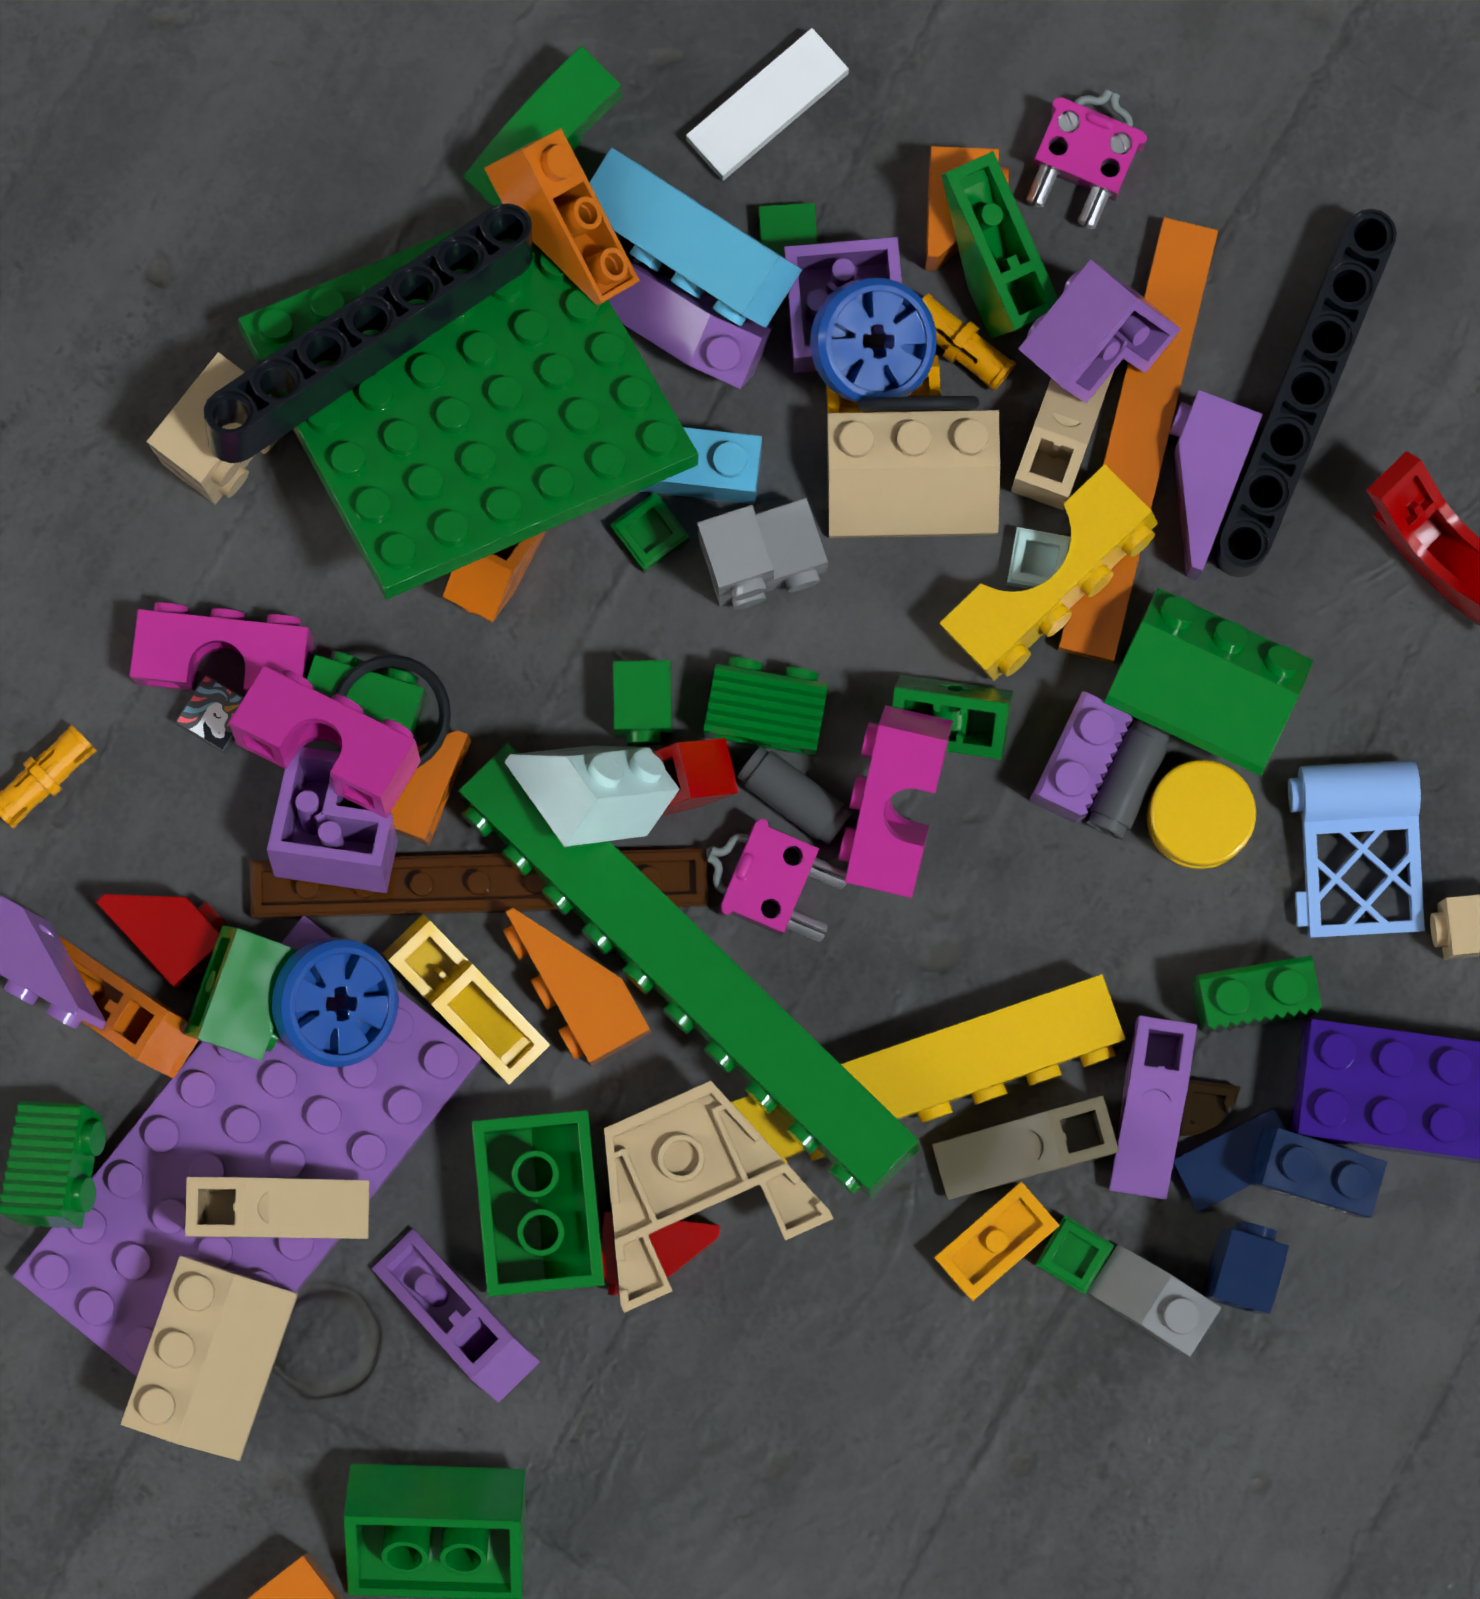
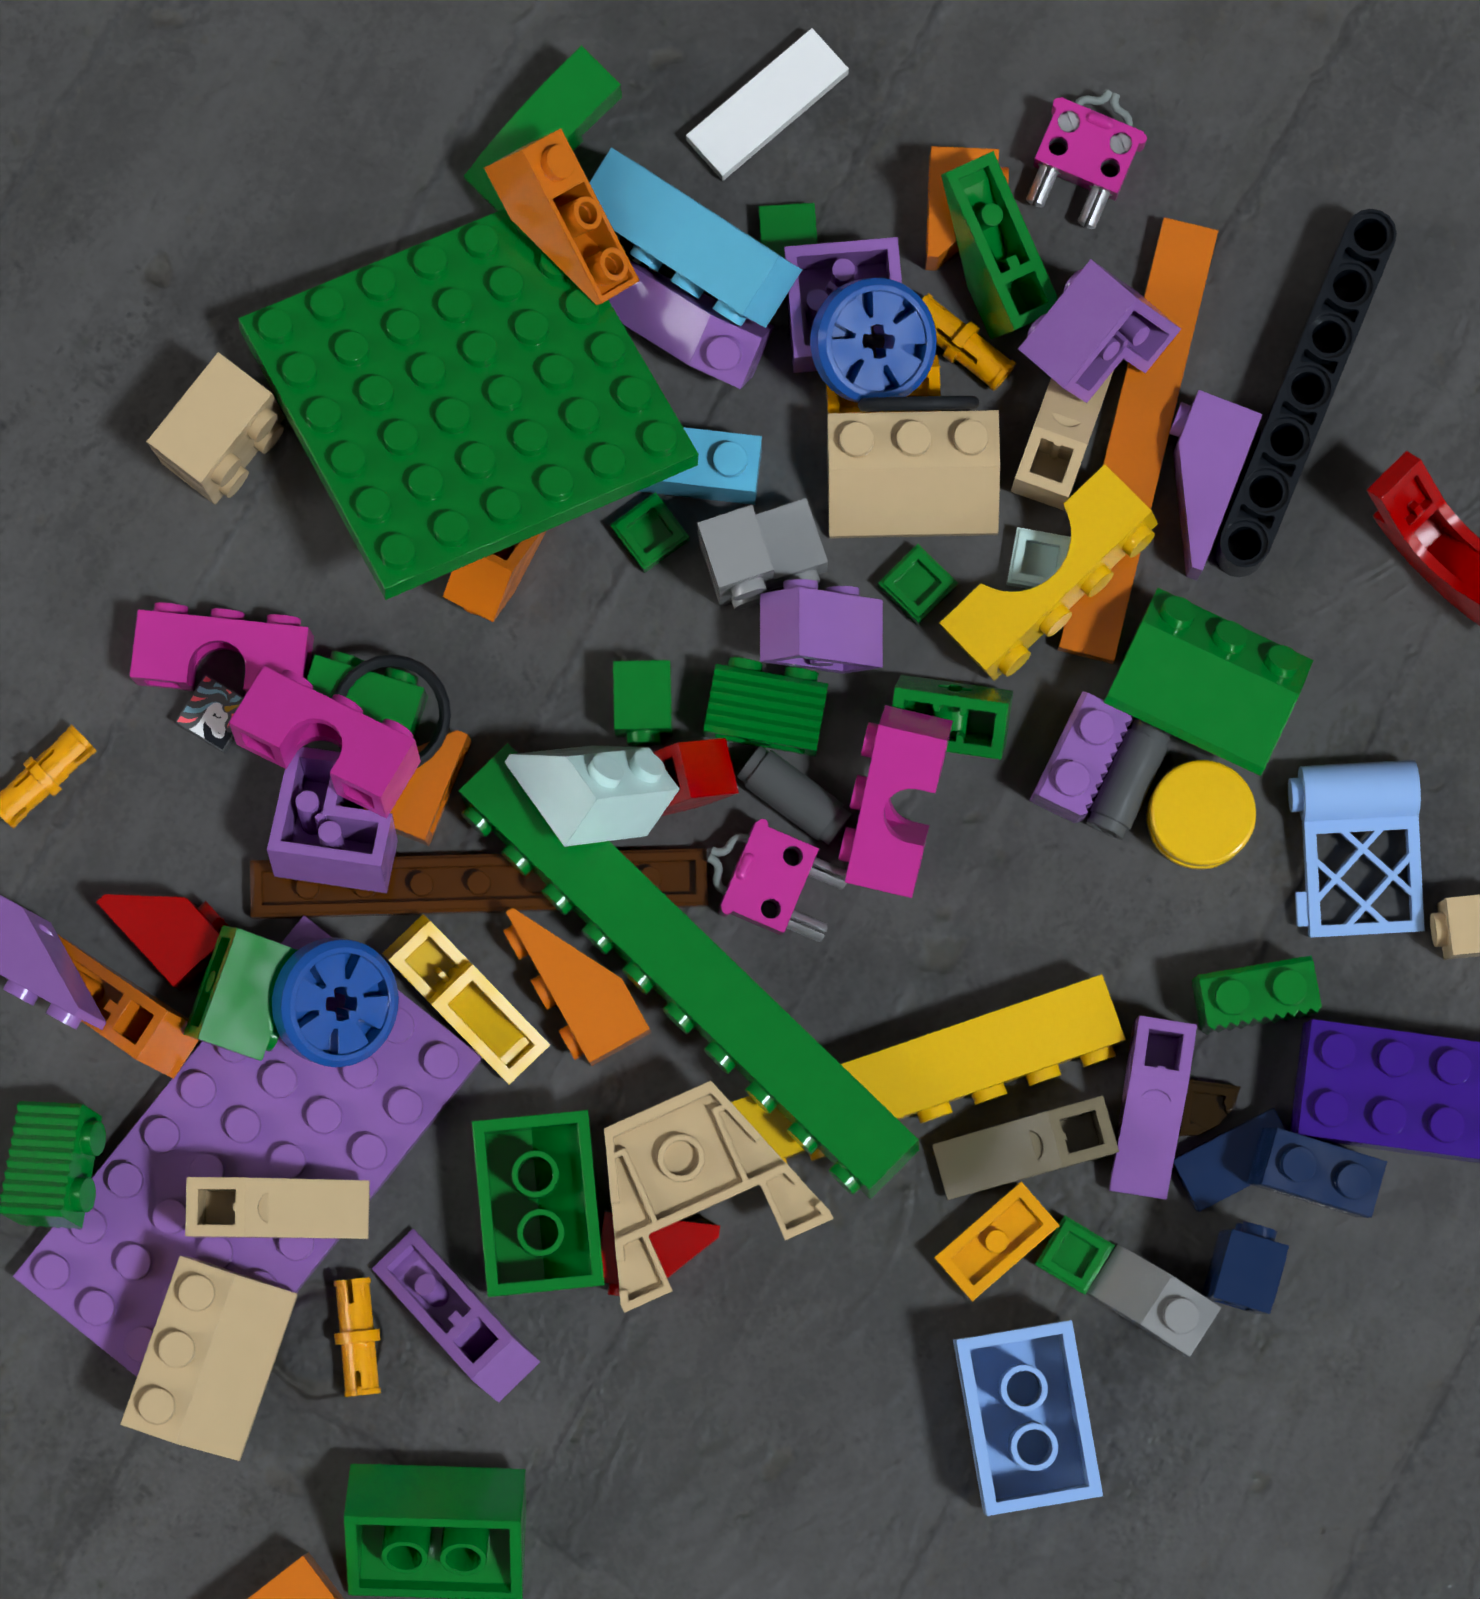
(357, 1337): none -> light orange pin
(362, 355): black beam -> none
(821, 628): none -> medium lavender brick
(917, 584): none -> green tile
(1027, 1417): none -> light blue brick

